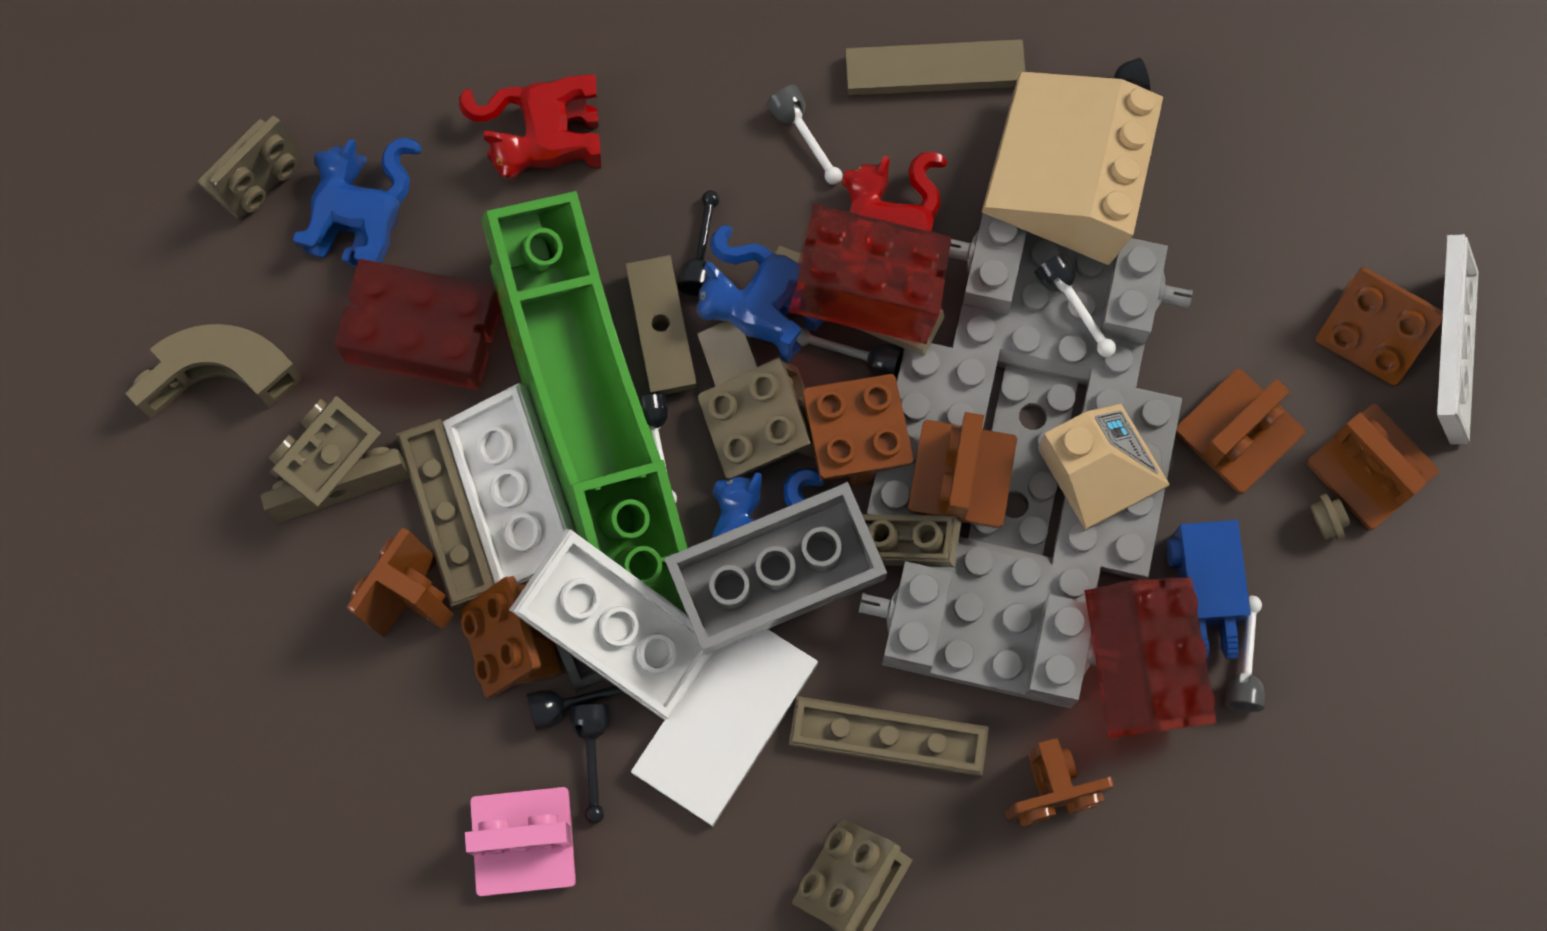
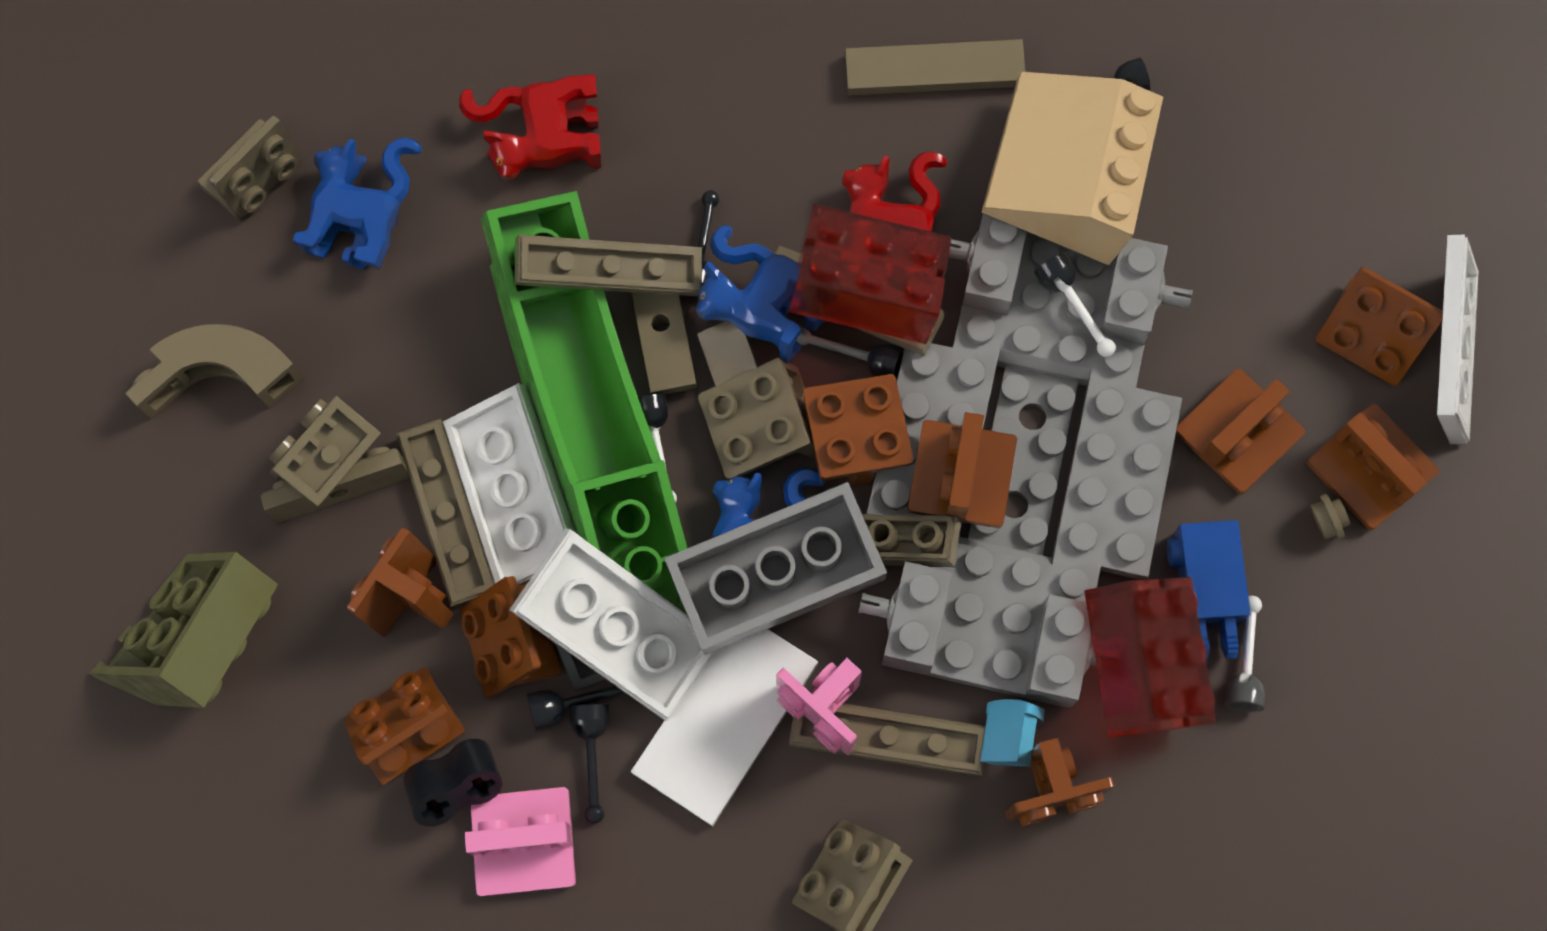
(192, 631): none -> olive wedge
(402, 725): none -> dark orange bracket
(418, 324): clear red piece -> none
(452, 782): none -> black axle
(607, 265): none -> dark tan tile
(789, 107): hinge -> none
(830, 692): none -> bright pink bracket
(1010, 732): none -> medium azure tile
(1101, 464): tan slope -> none

